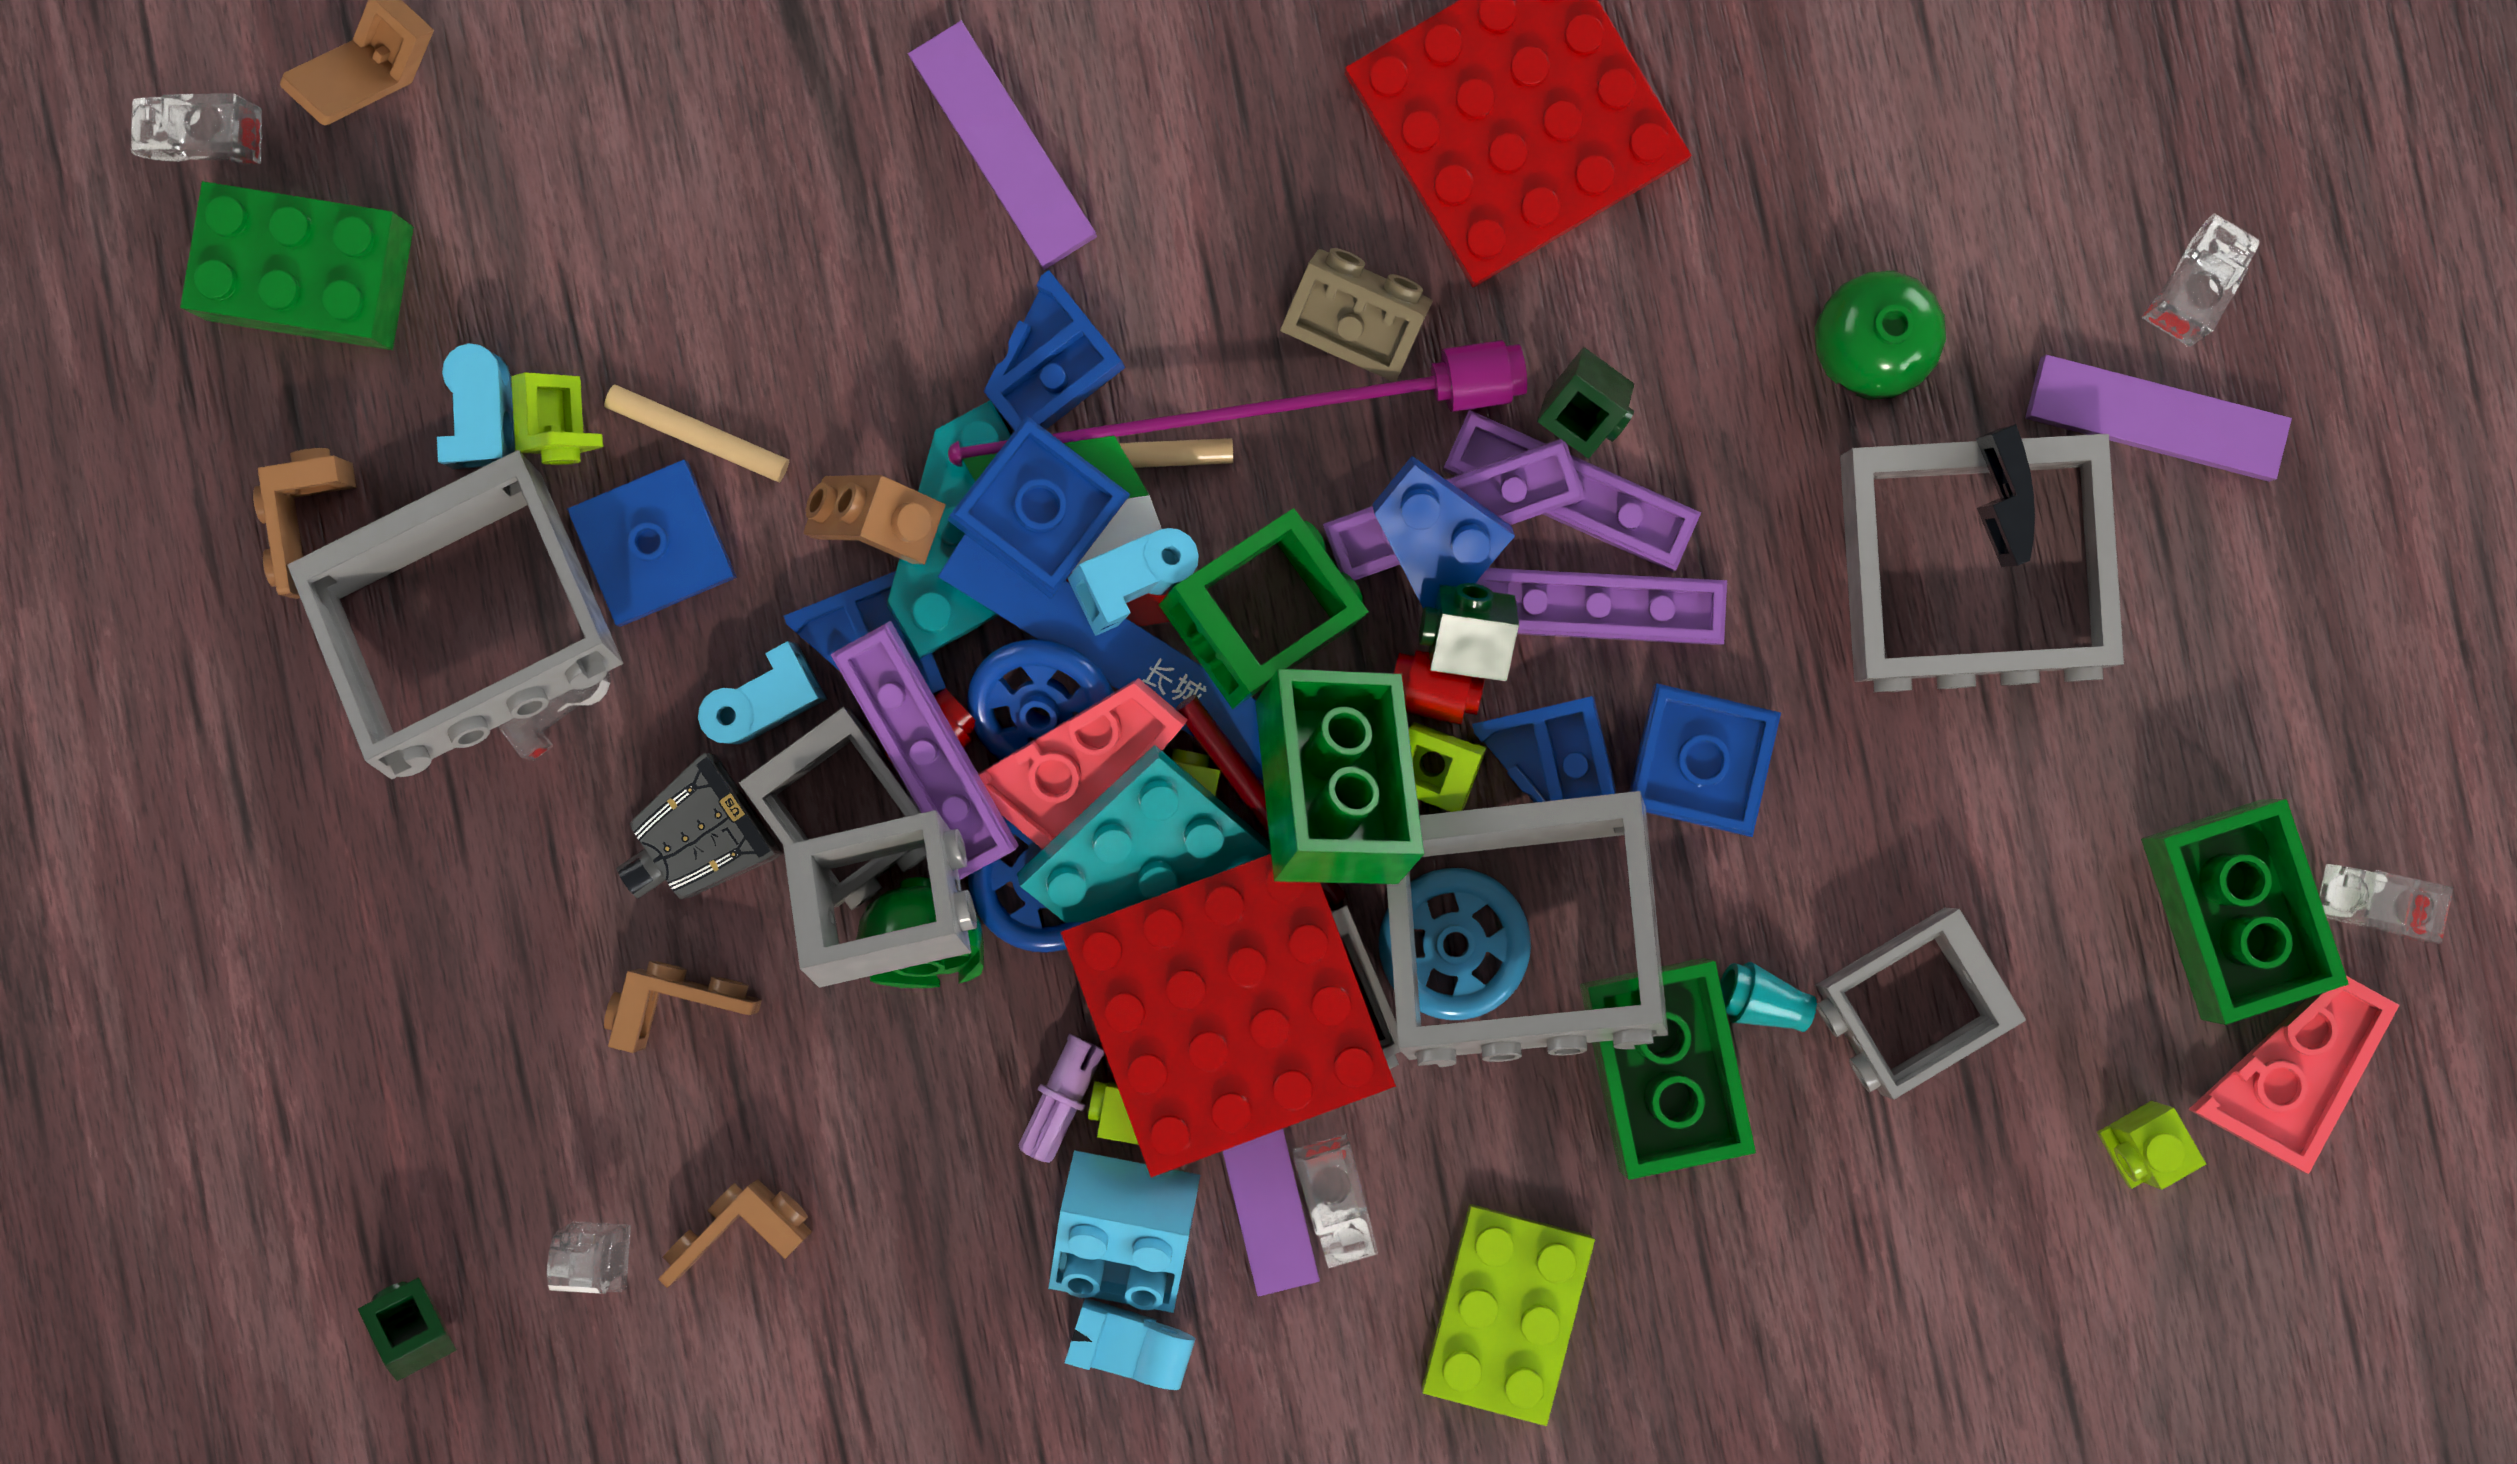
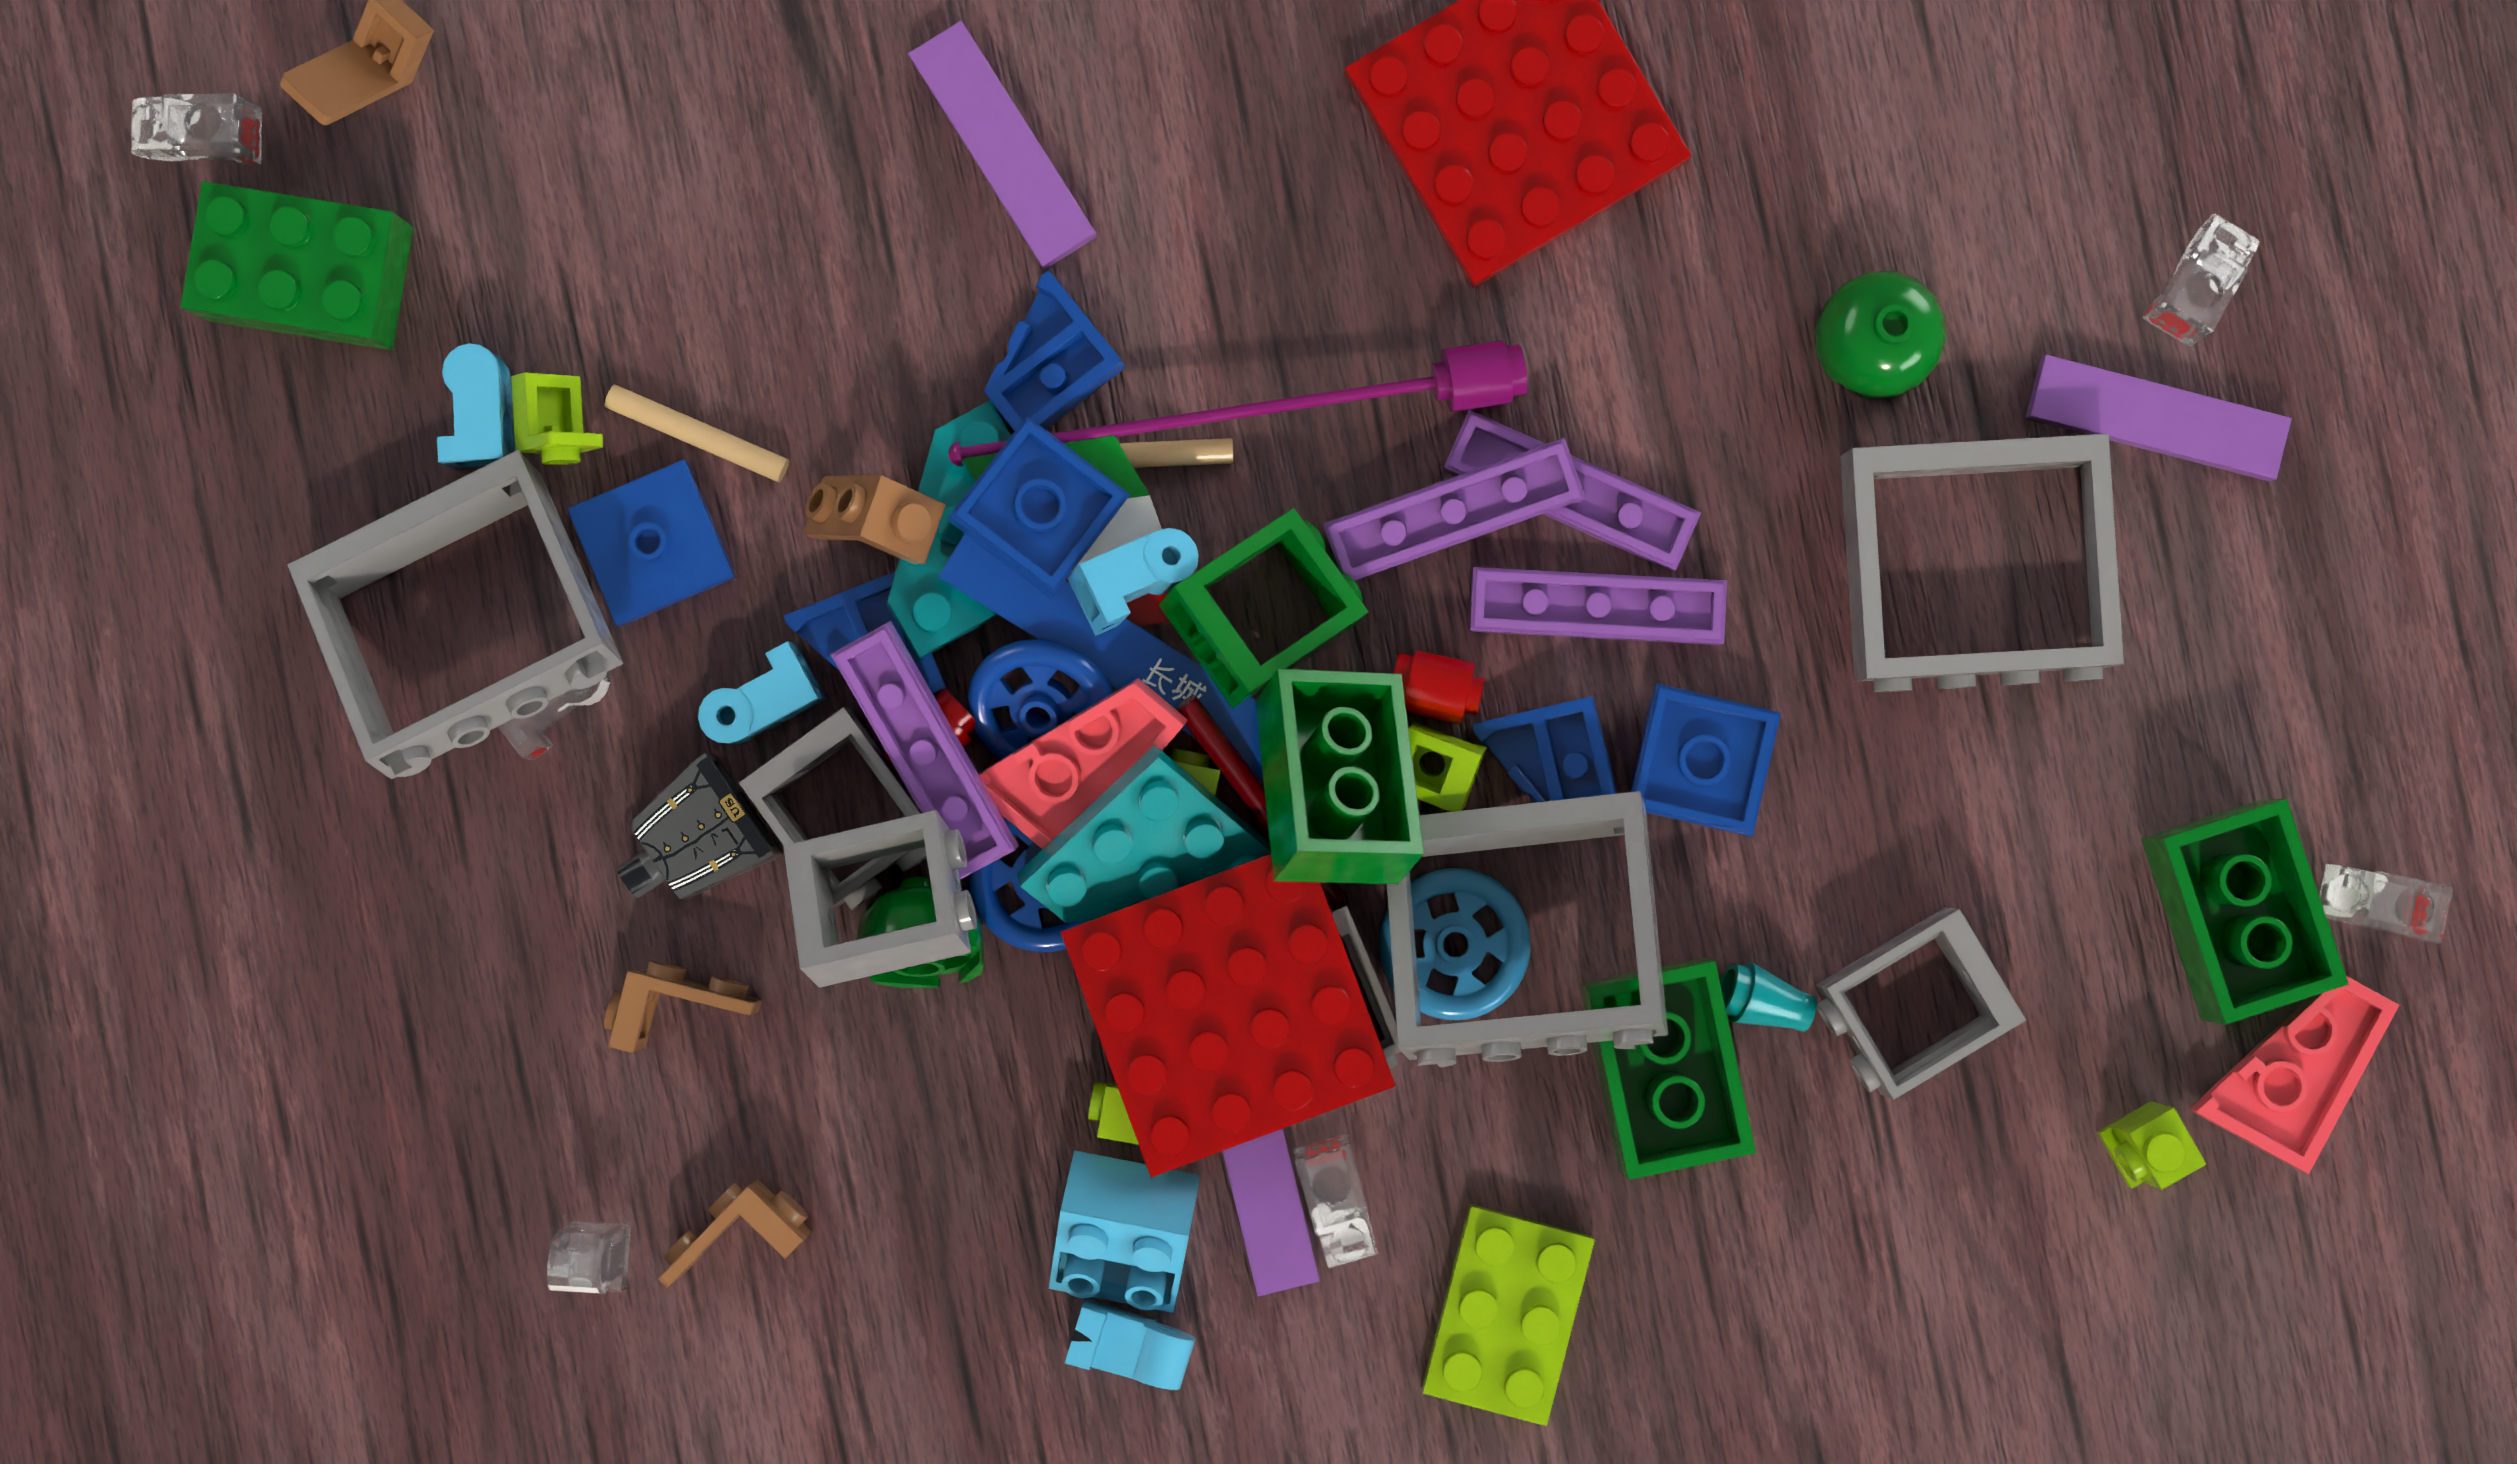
(307, 474): medium nougat bracket -> none
(406, 1328): dark green brick -> none
(1060, 1099): lavender axle -> none
(1357, 313): dark tan bracket -> none
(1438, 530): blue wing -> none
(1470, 631): brick -> none
(1587, 403): dark green brick -> none
(2012, 516): black slope -> none

